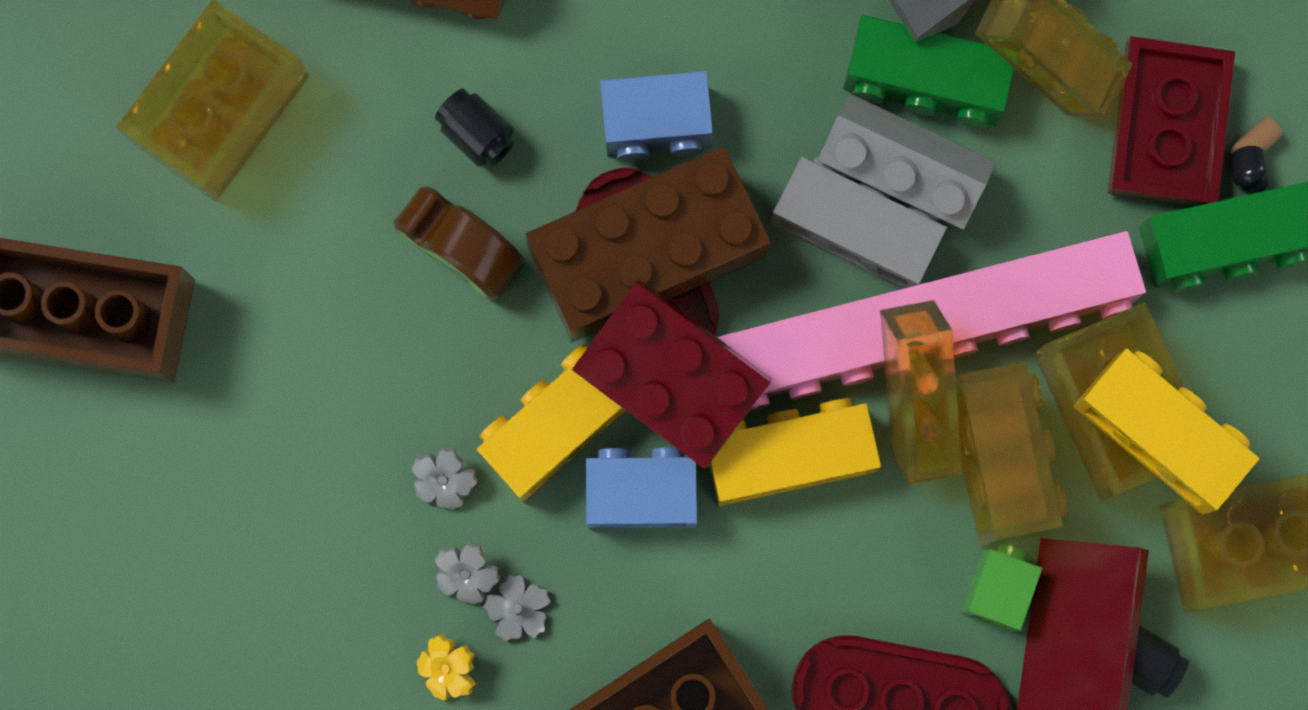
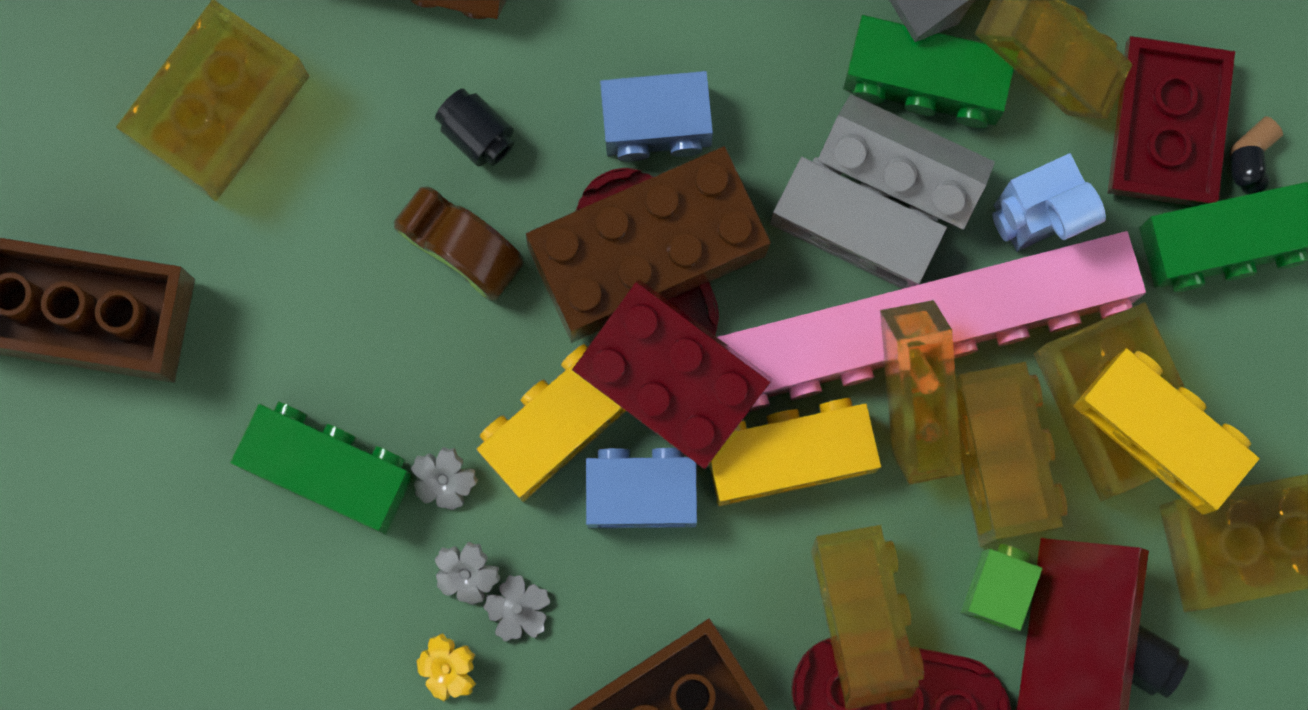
(323, 466): none -> green brick
(866, 616): none -> clear yellow brick
(1046, 204): none -> light blue hinge

